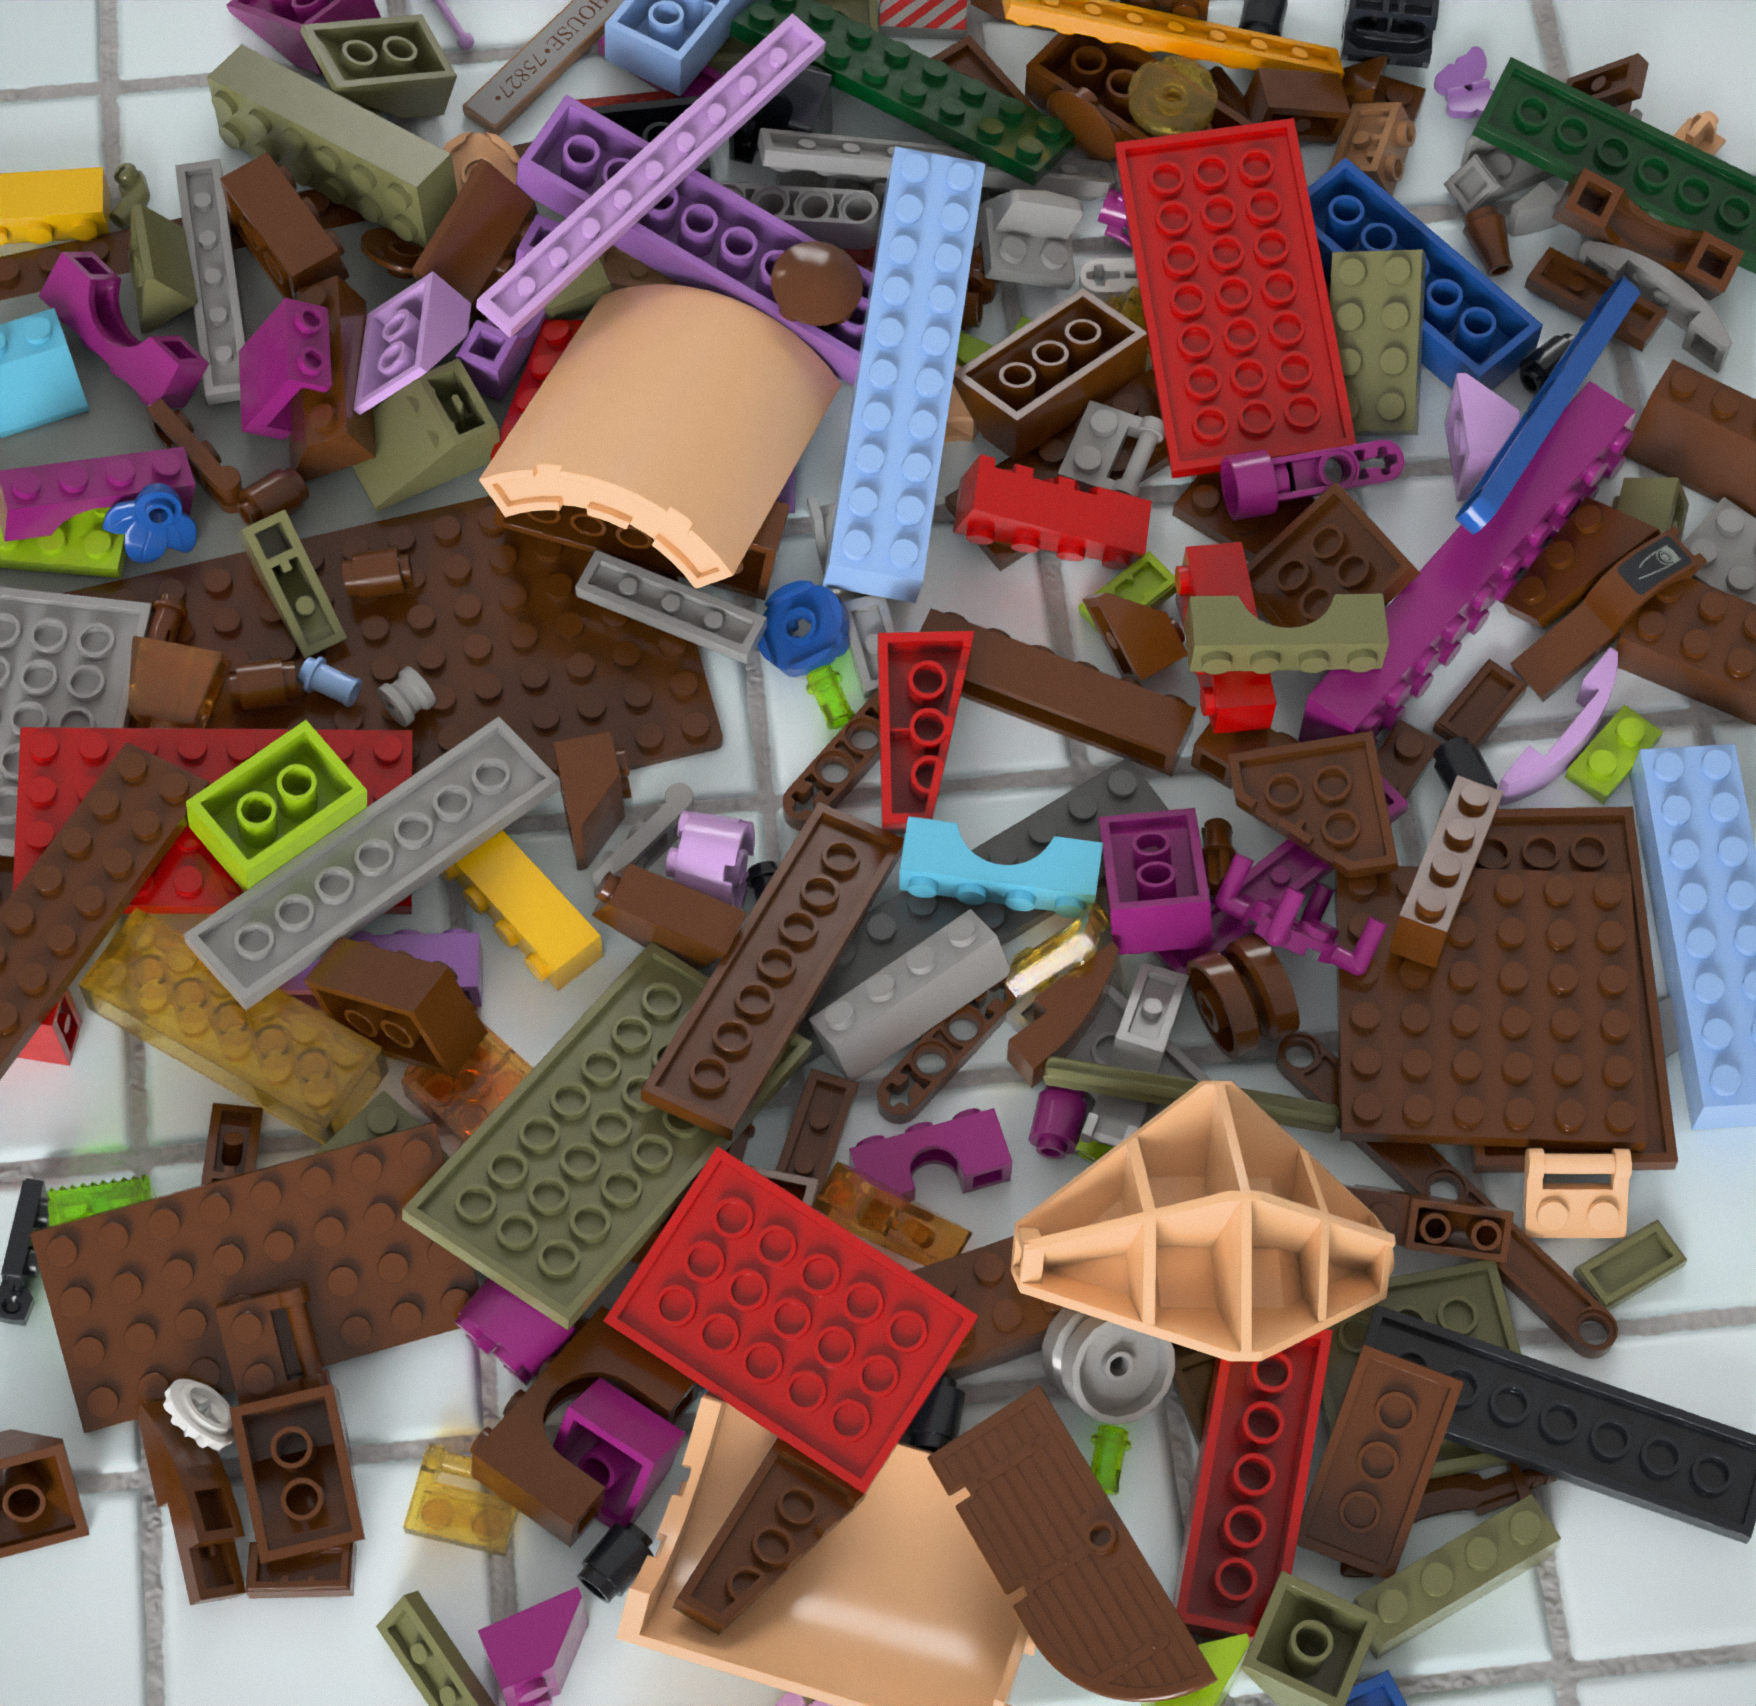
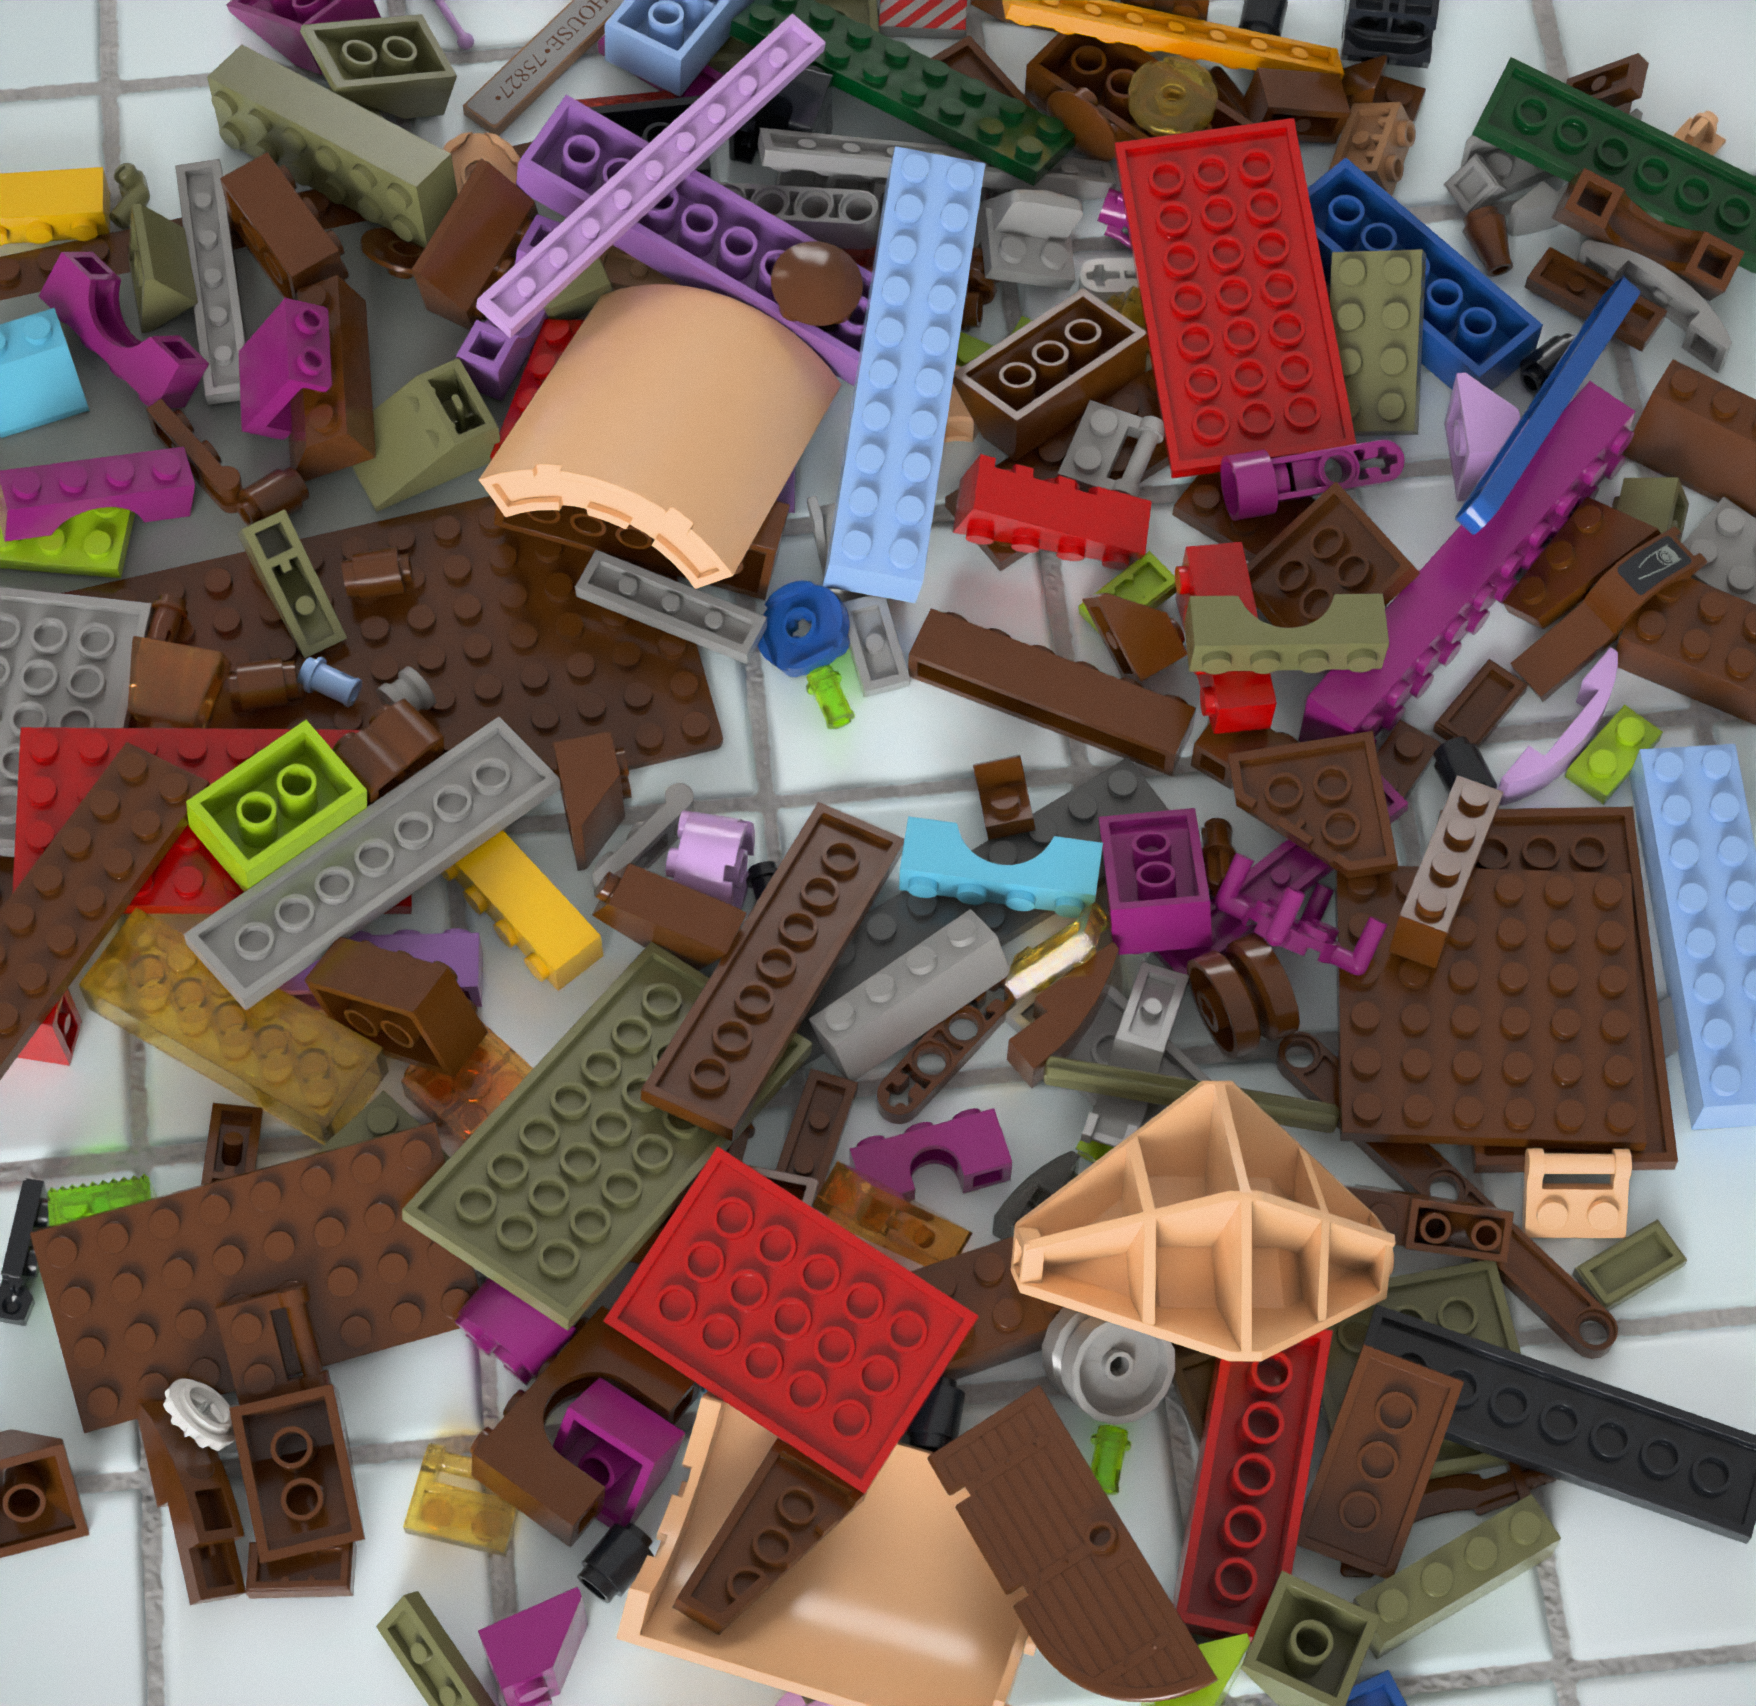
(151, 529): blue plate -> none
(390, 749): none -> reddish brown brick
(409, 338): lavender slope -> none
(840, 752): reddish brown beam -> none
(918, 707): red wedge -> none
(1004, 797): none -> reddish brown slope
(1034, 1191): none -> clear smoke slope
(1057, 1121): magenta brick -> none
(1465, 85): medium lavender animal -> none

